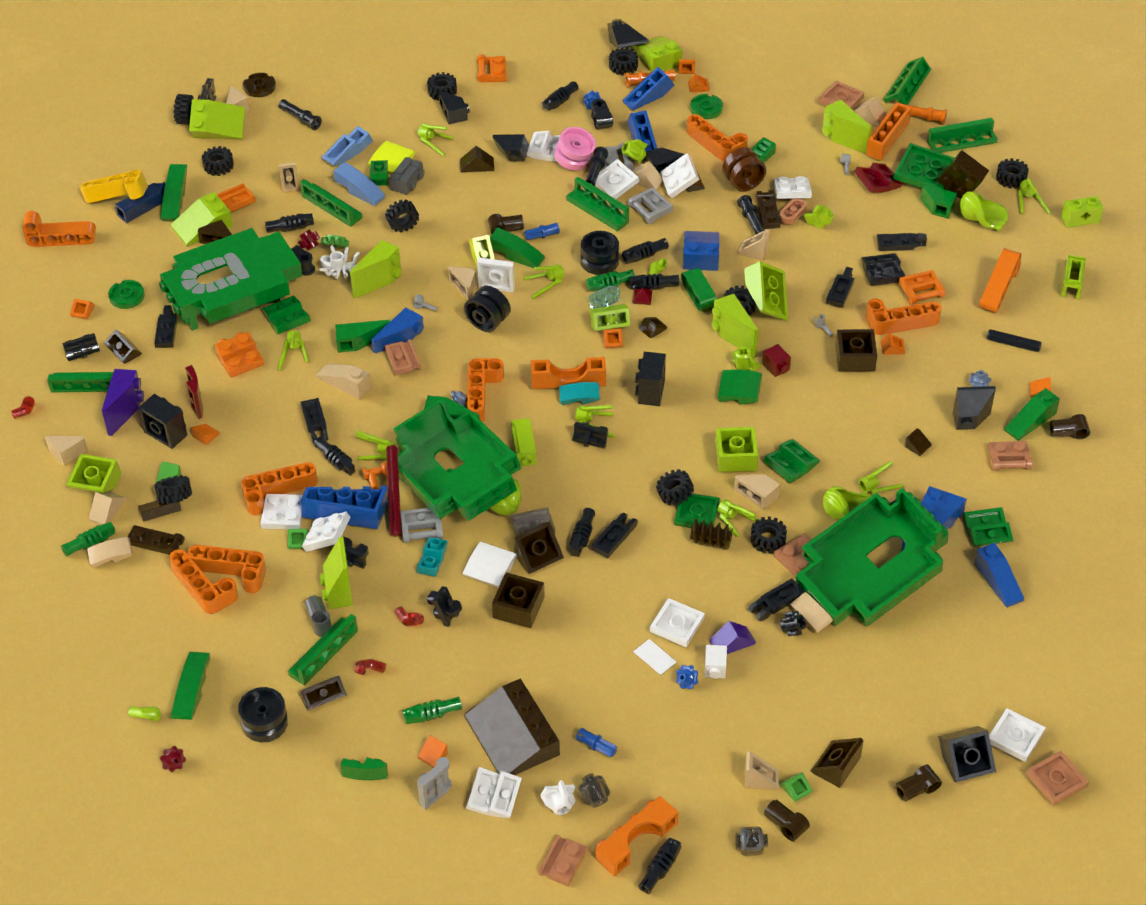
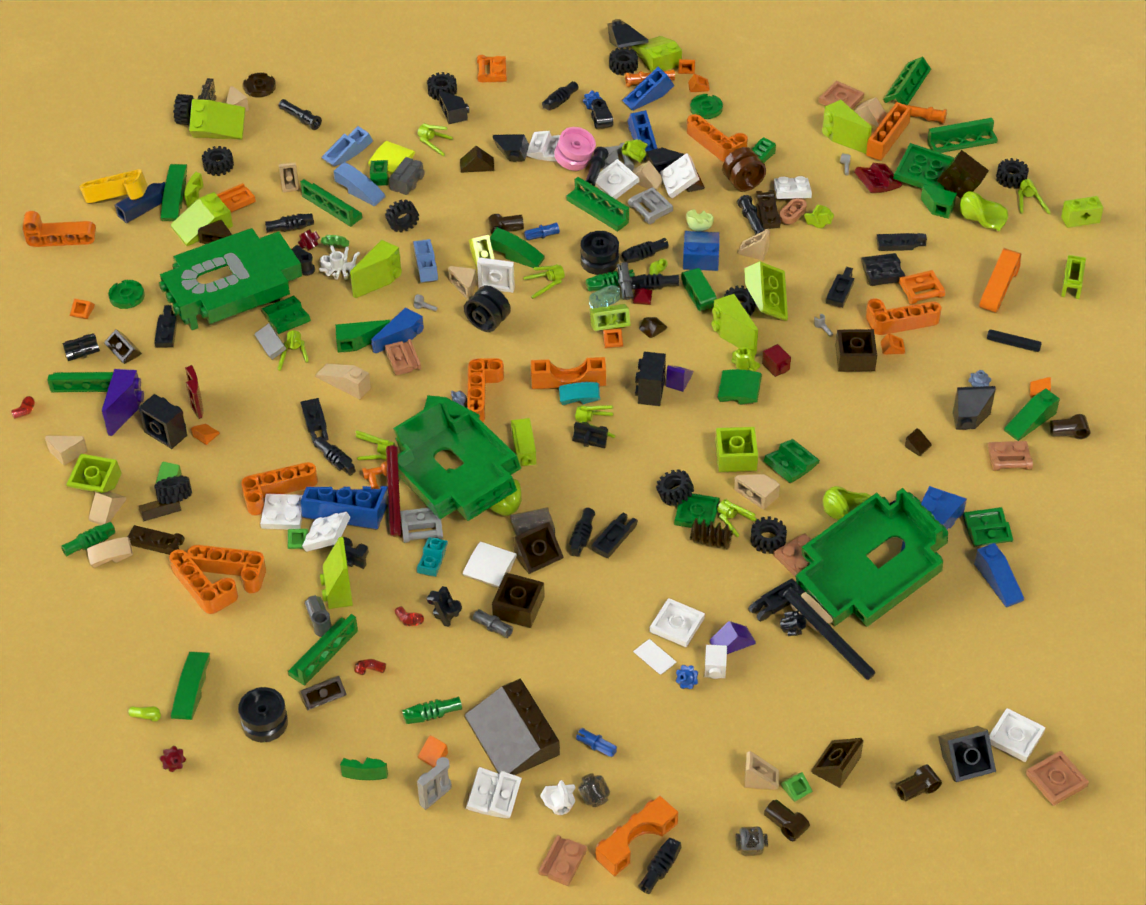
(192, 188): none -> lime slope
(238, 354): orange plate -> none
(270, 341): none -> light grey tile
(425, 260): none -> medium blue slope
(492, 623): none -> dark grey pin
(625, 281): none -> dark grey pin
(678, 377): none -> dark purple slope
(700, 221): none -> yellowish green hair
(830, 634): none -> black axle
(870, 482): lime plant -> none

